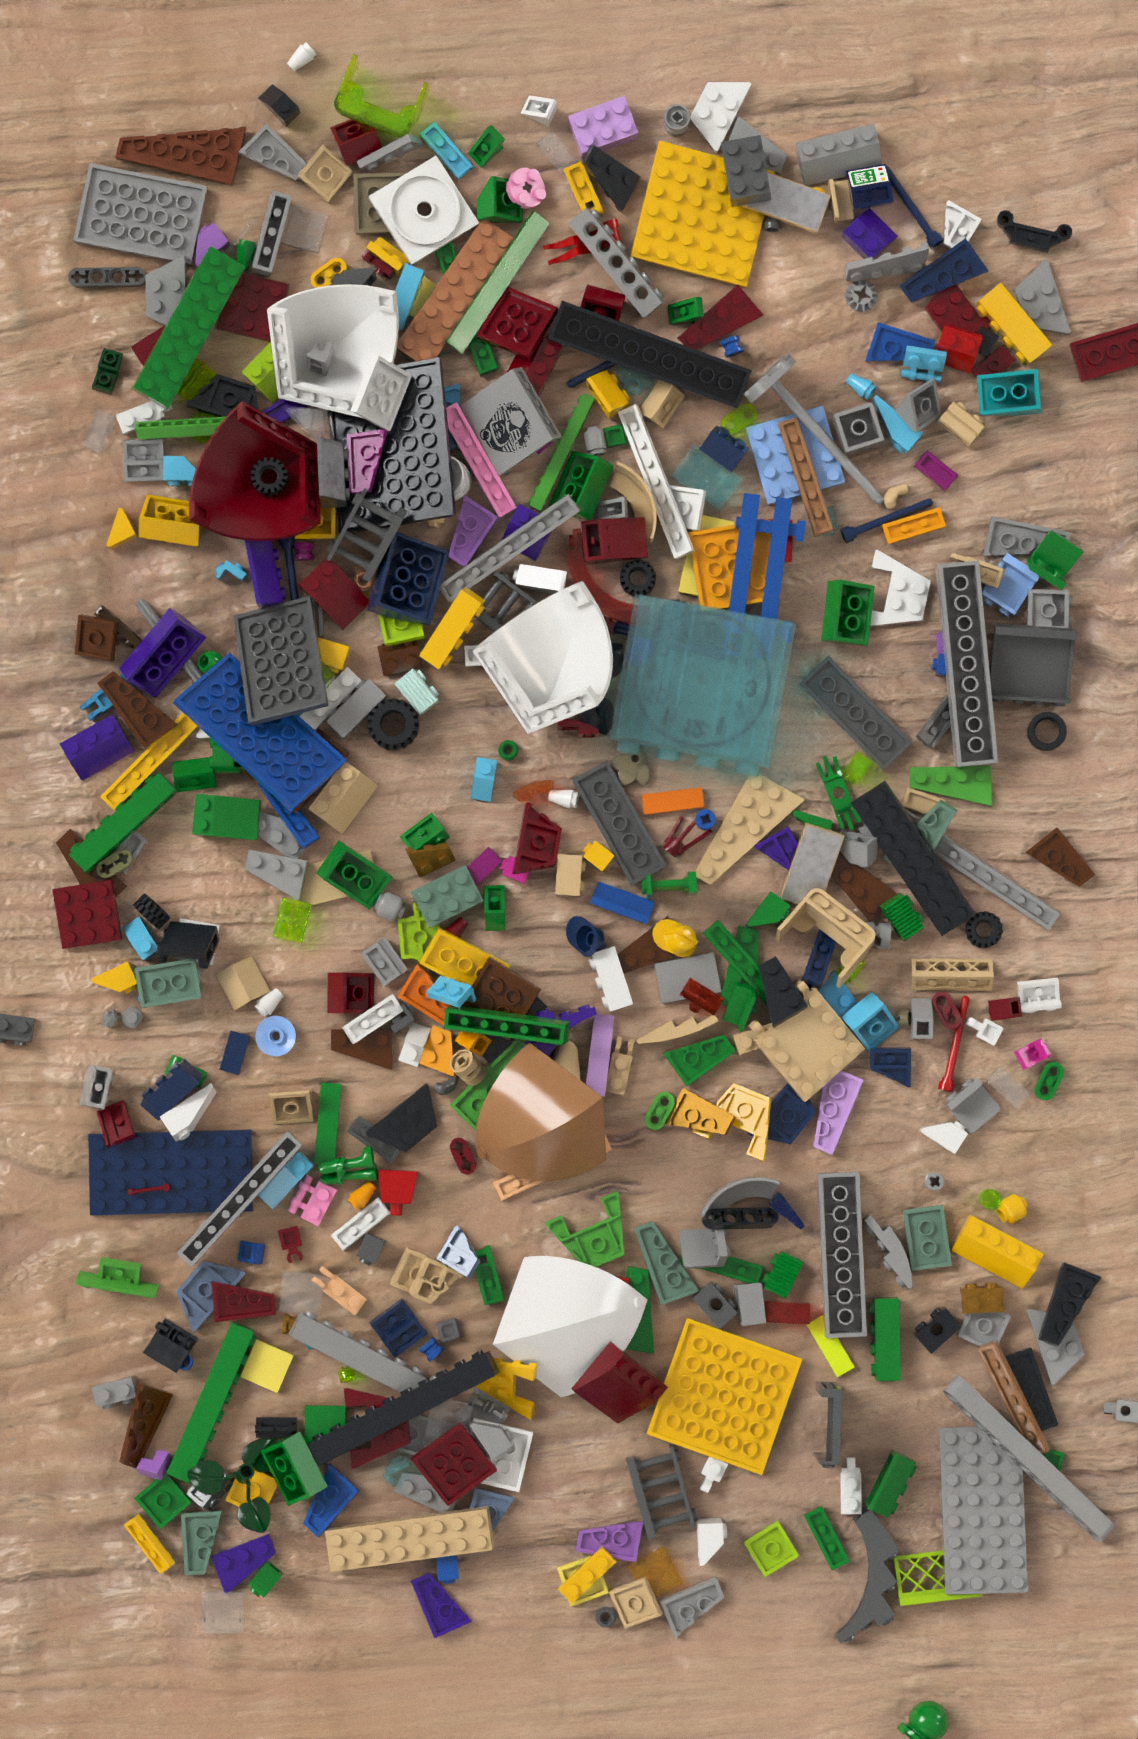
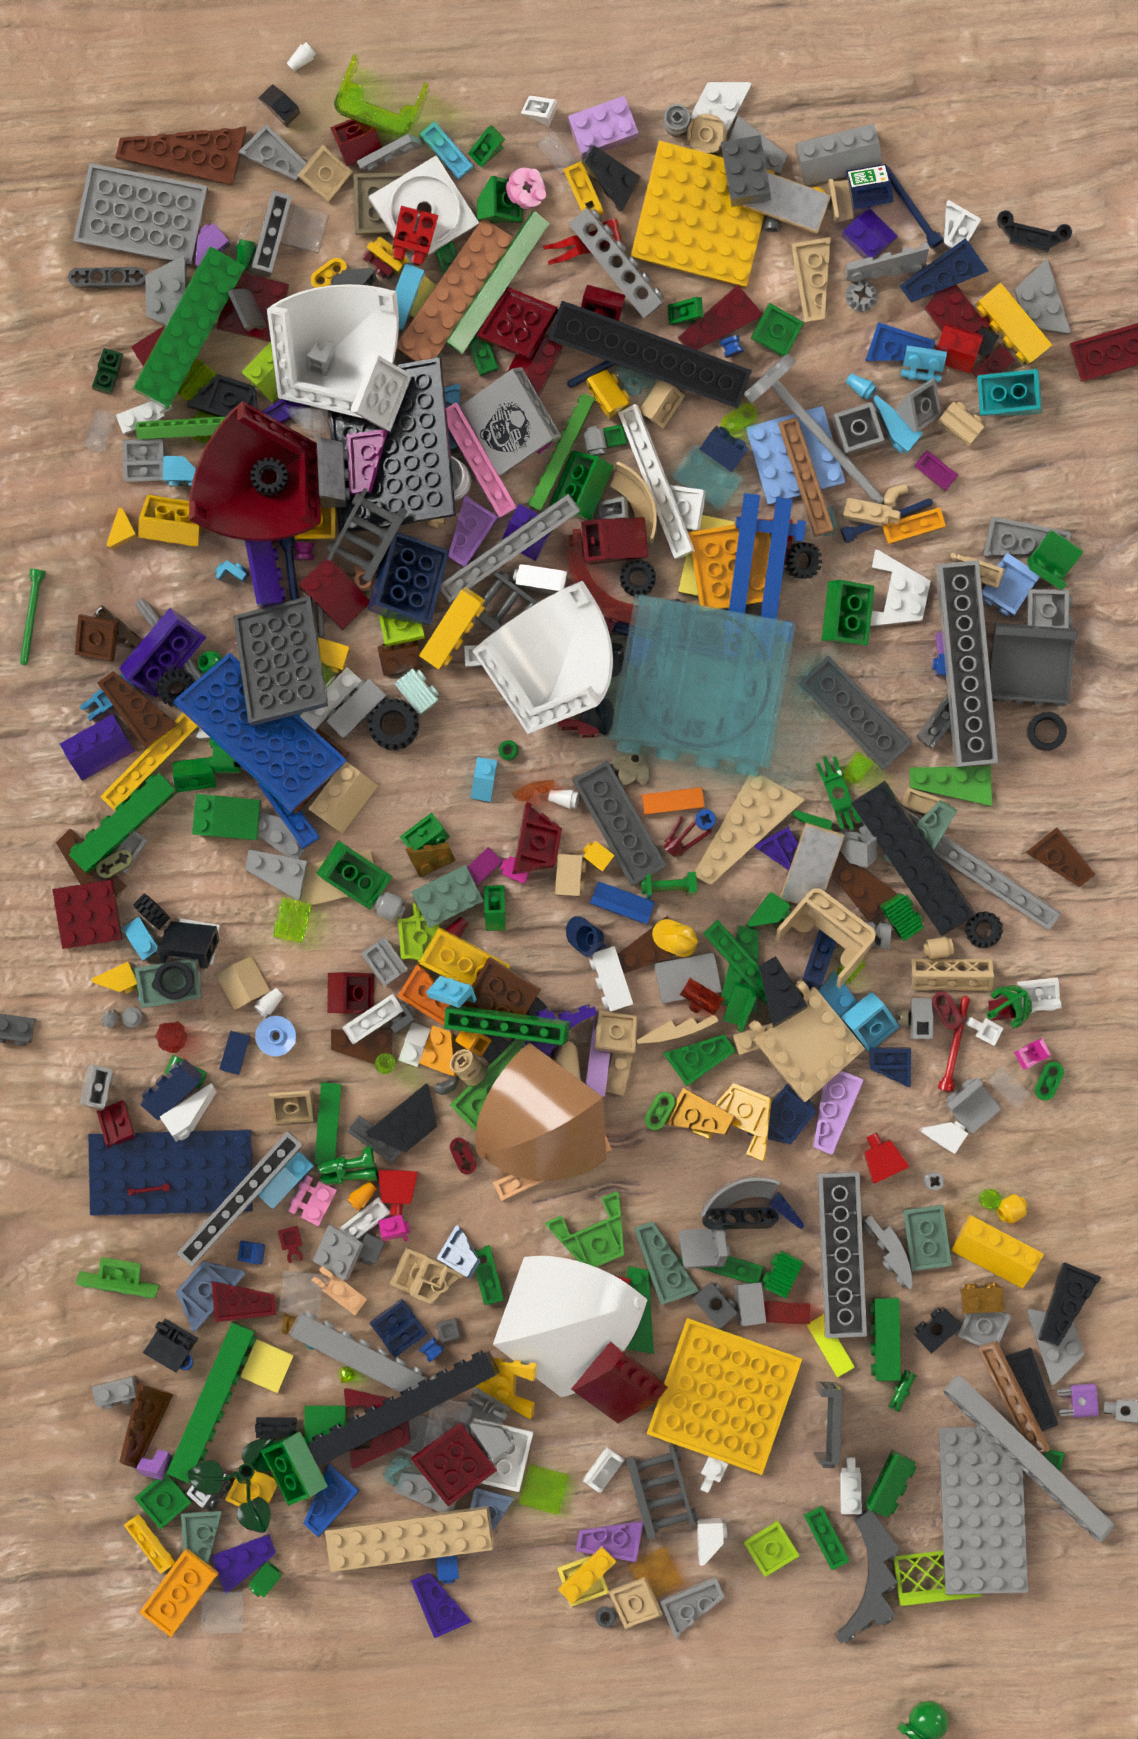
(36, 577): none -> green piece
(159, 976): none -> black tyre
(167, 679): none -> black tyre
(171, 1037): none -> clear red piece
(179, 1592): none -> light orange tile
(247, 309): none -> dark grey slope
(338, 1252): none -> light grey plate
(388, 1063): none -> clear neon green wheel
(394, 1228): none -> dark pink bracket
(412, 241): none -> red hips
(544, 1489): none -> clear neon green plate
(603, 1469): none -> white hinge
(615, 1032): none -> tan tile
(706, 133): none -> tan tile
(777, 330): none -> green tile
(811, 271): none -> tan wing
(813, 560): none -> black tyre
(870, 513): none -> tan hinge
(883, 1159): none -> red torso
(902, 1390): none -> green pin
(938, 948): none -> tan brick
(1015, 999): none -> green helmet
(1082, 1399): none -> medium lavender piece

